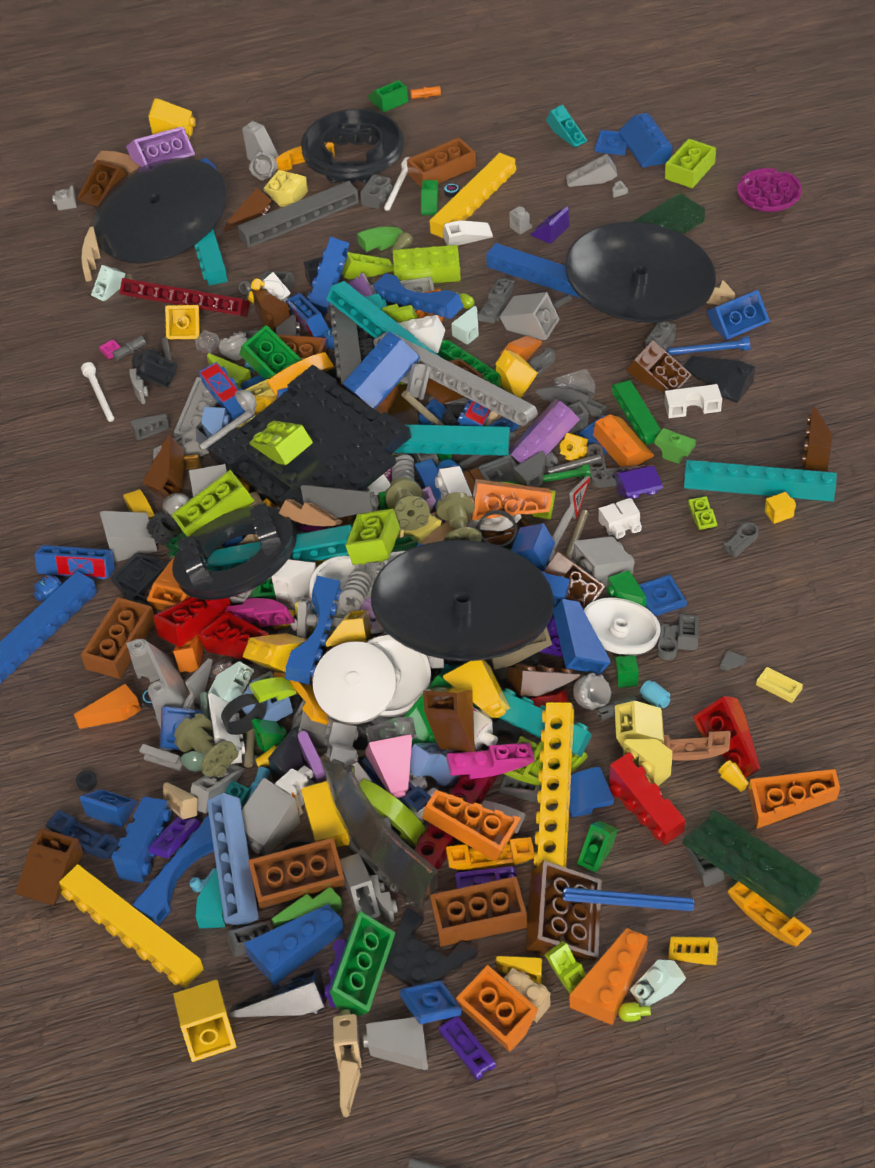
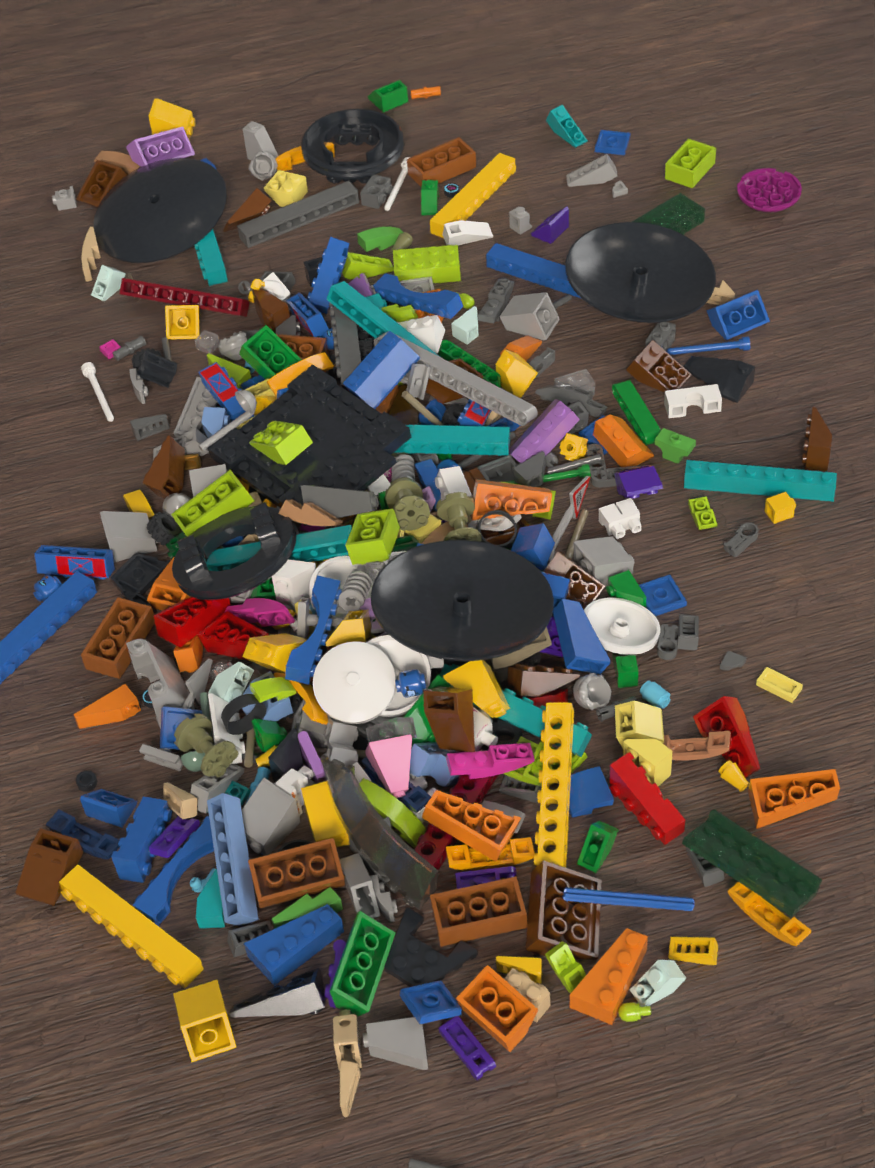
(411, 683): none -> blue head
(646, 141): blue slope -> none

